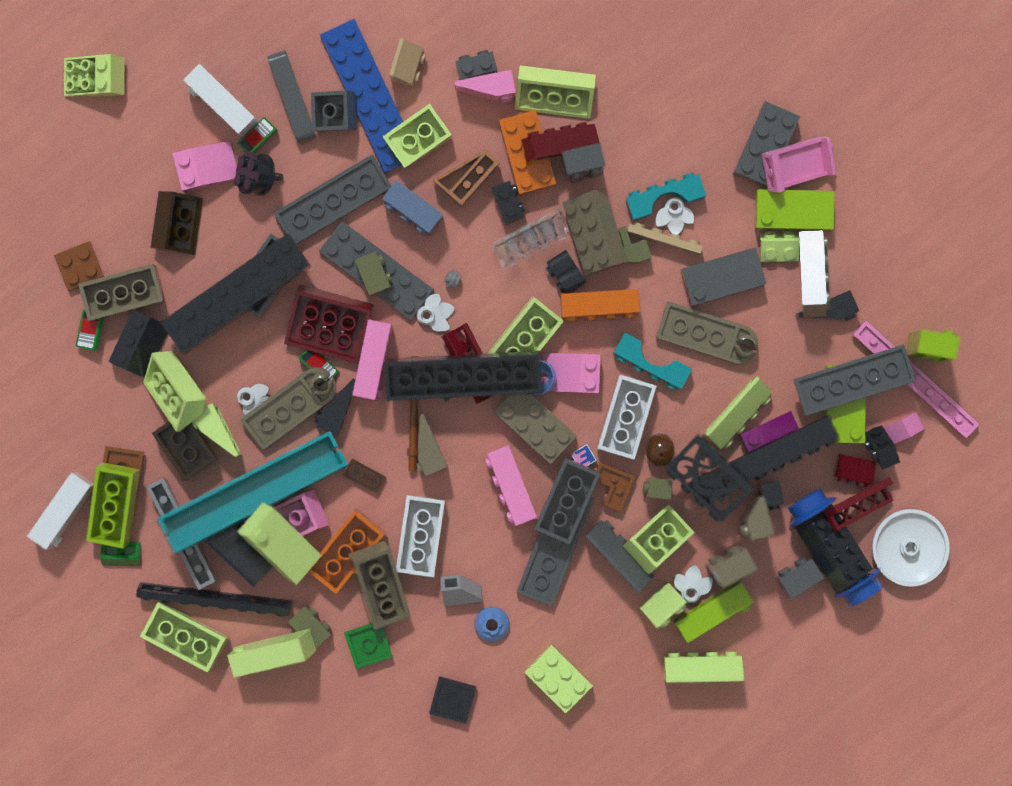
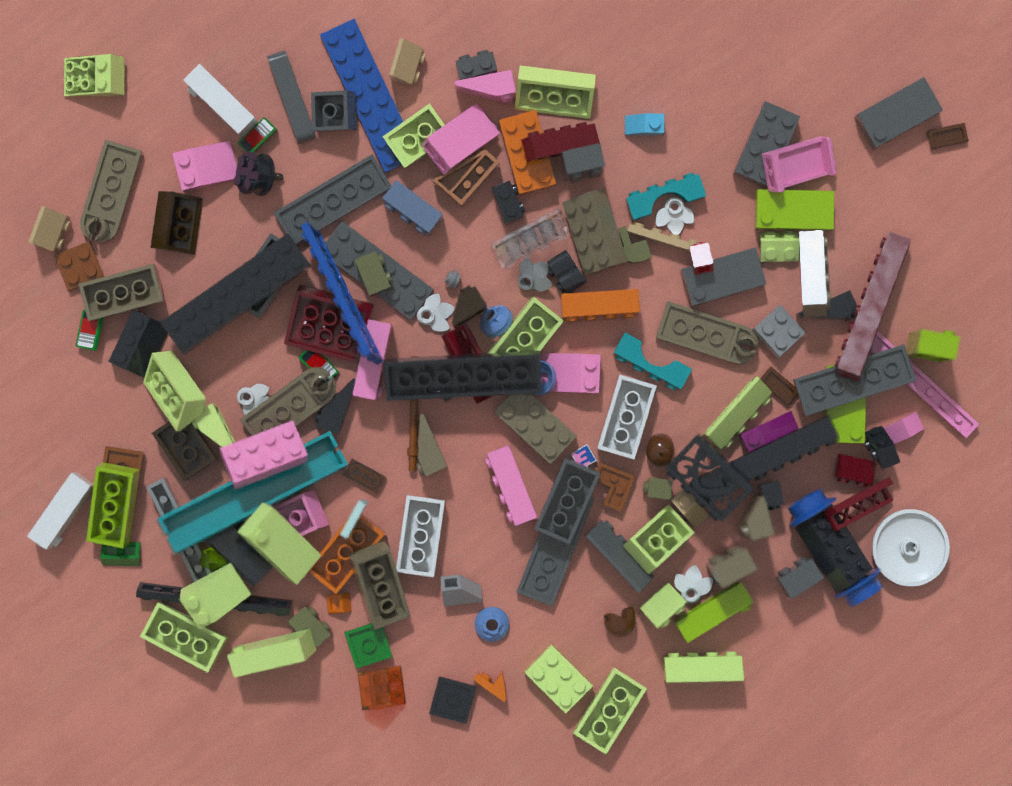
(49, 229): none -> tan slope
(109, 191): none -> dark tan plate
(211, 559): none -> clear neon green slope
(214, 595): none -> yellowish green slope
(263, 455): none -> bright pink brick
(338, 603): none -> orange slope
(343, 297): none -> blue plate
(354, 518): none -> light aqua tile
(381, 688): none -> clear orange slope
(460, 138): none -> bright pink panel
(468, 306): none -> dark brown slope
(496, 688): none -> orange slope
(498, 323): none -> medium blue piece
(536, 274): none -> light grey plate
(609, 710): none -> yellowish green brick
(618, 625): none -> reddish brown helmet
(644, 124): none -> medium azure slope
(689, 508): none -> tan slope
(701, 258): none -> brick
(778, 331): none -> light grey plate
(779, 385): none -> reddish brown tile
(873, 306): none -> brick
(898, 113): none -> dark grey brick
(947, 136): none -> reddish brown tile

